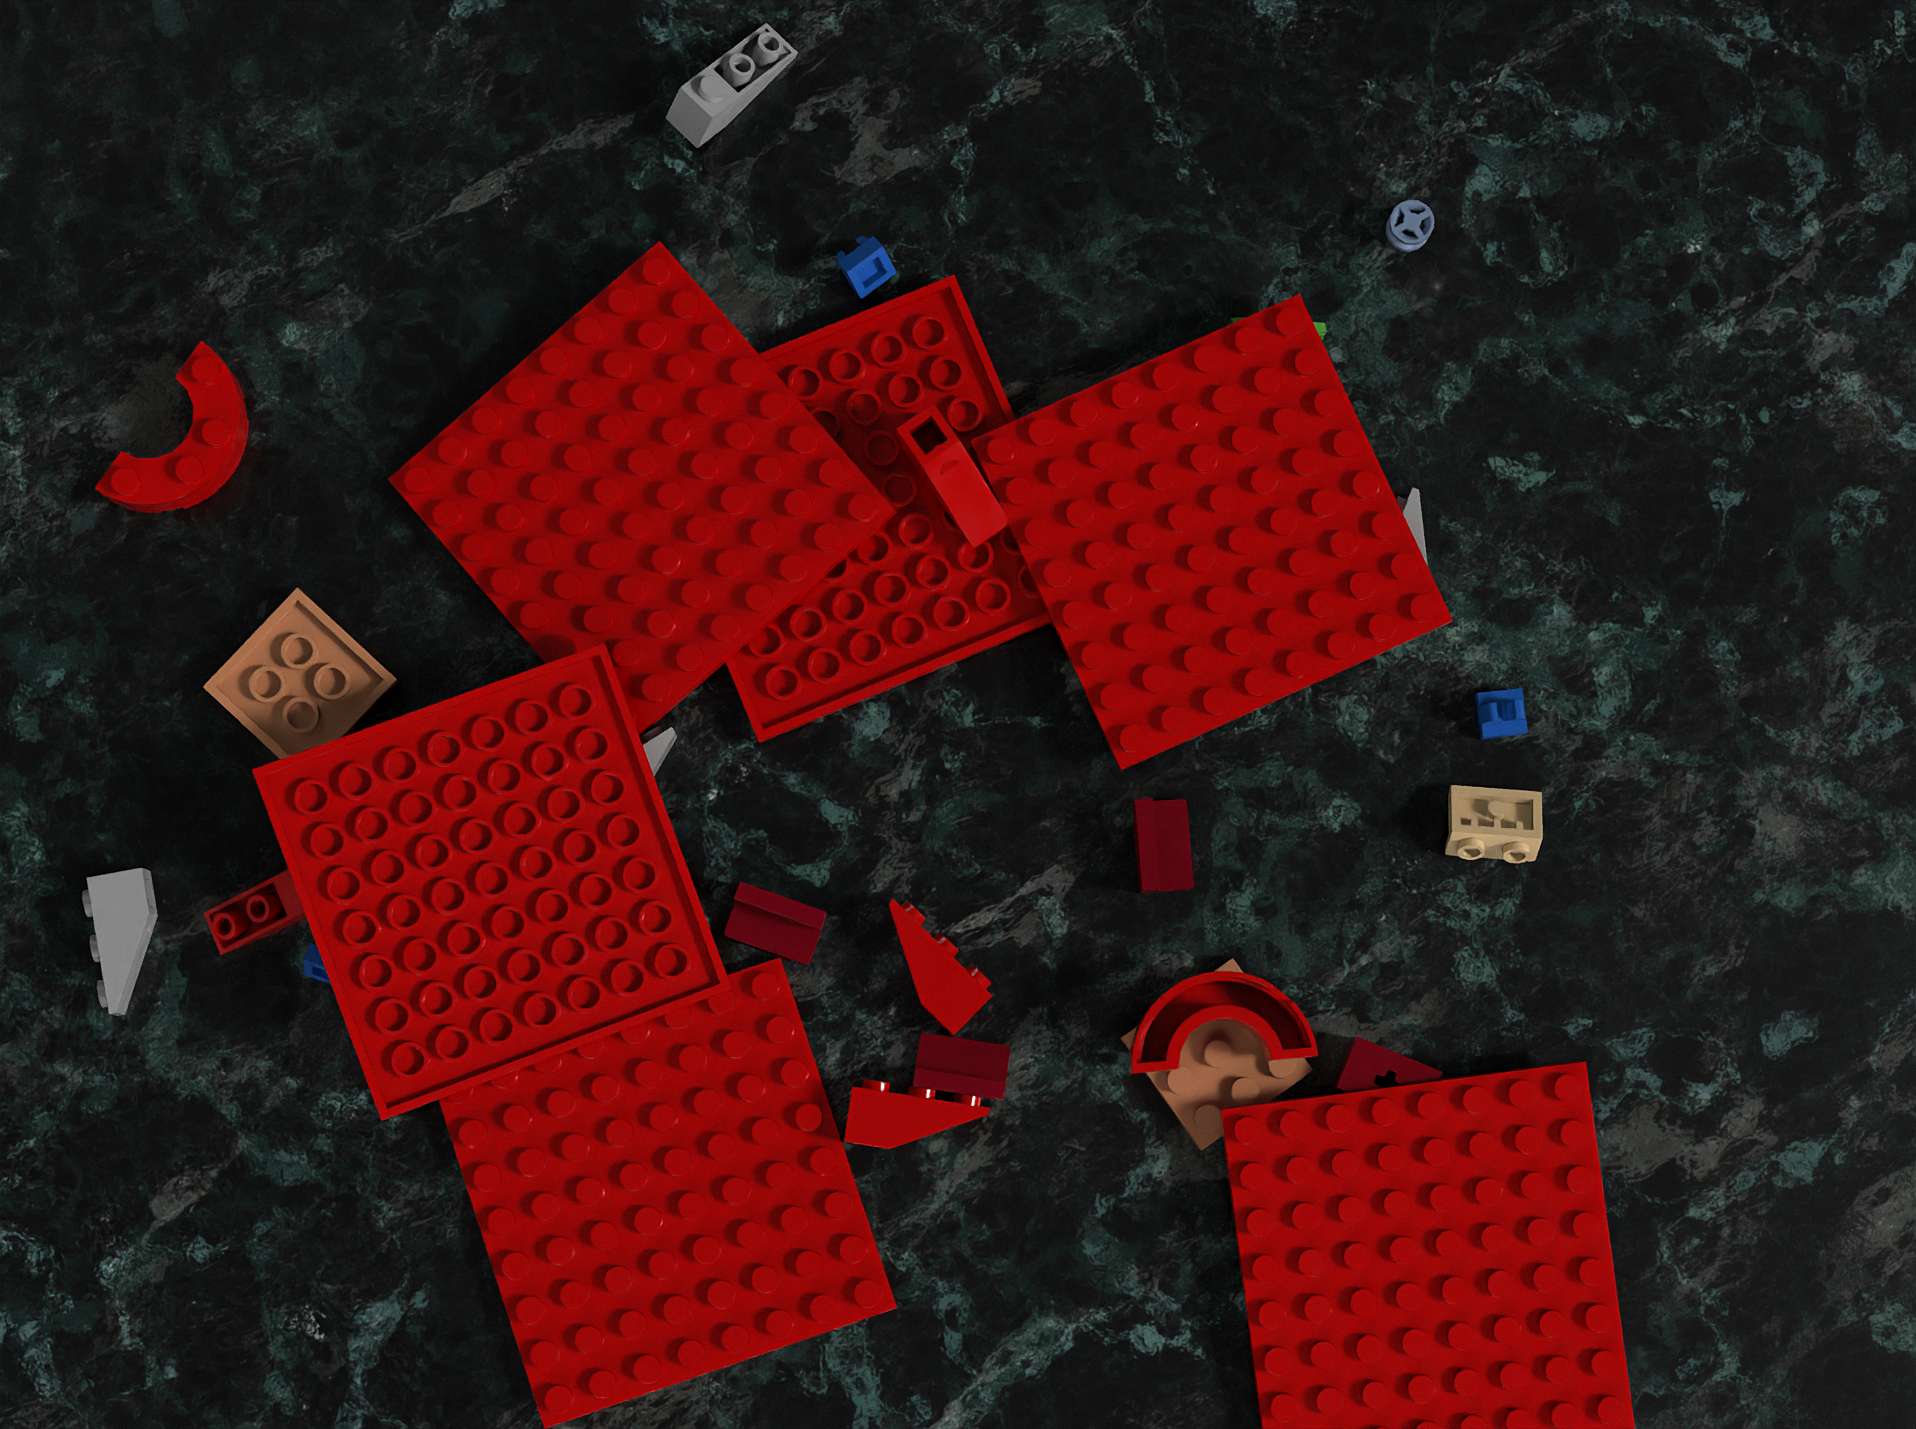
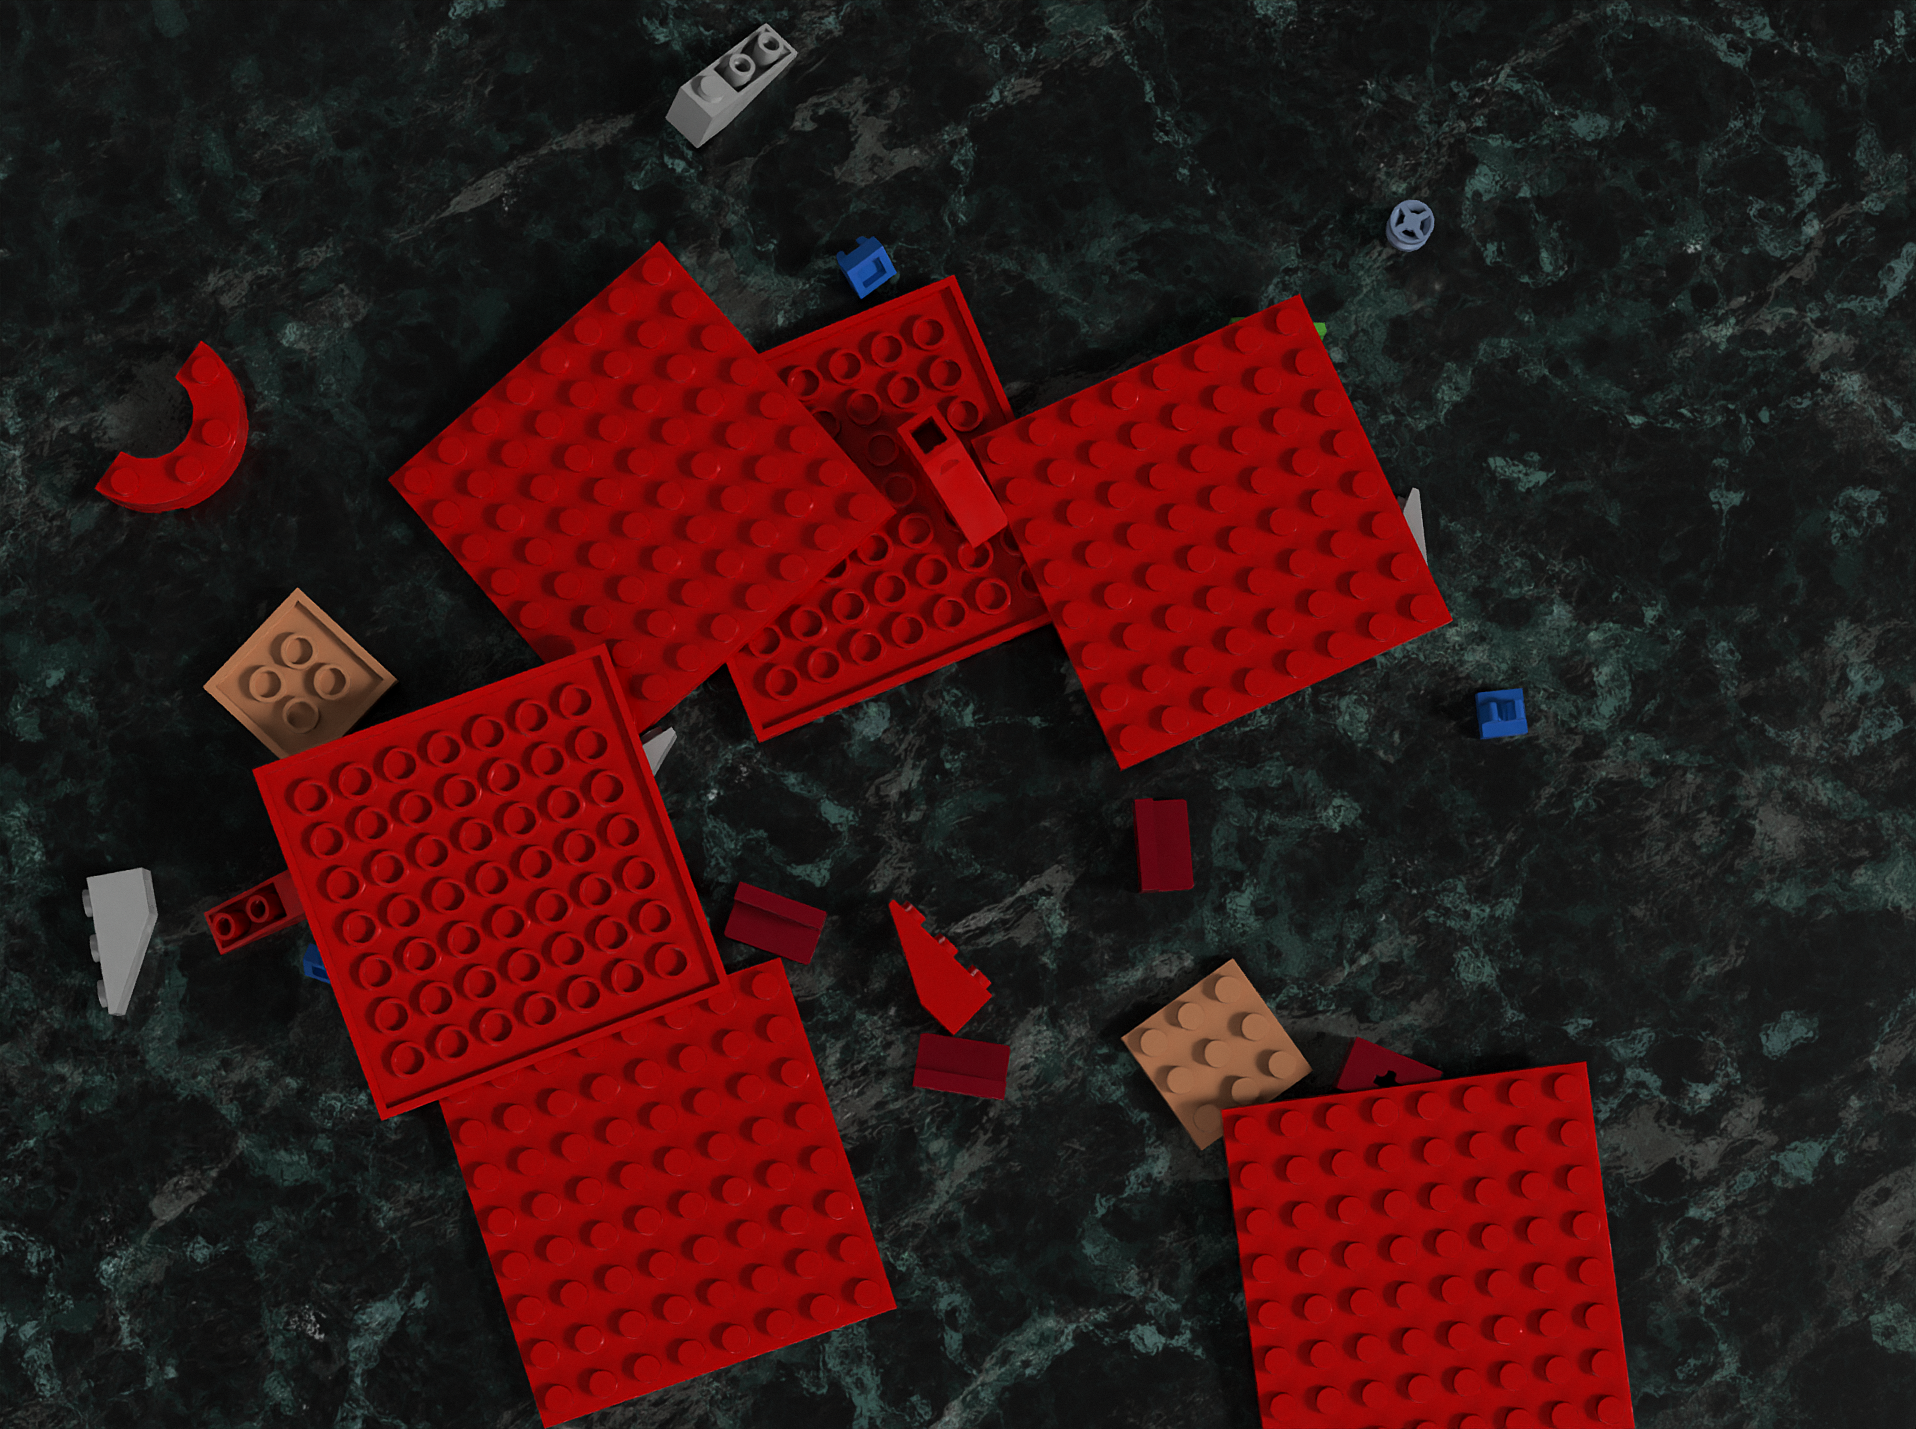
(895, 1119): red slope -> none
(1222, 997): red brick -> none
(1494, 823): tan bracket -> none

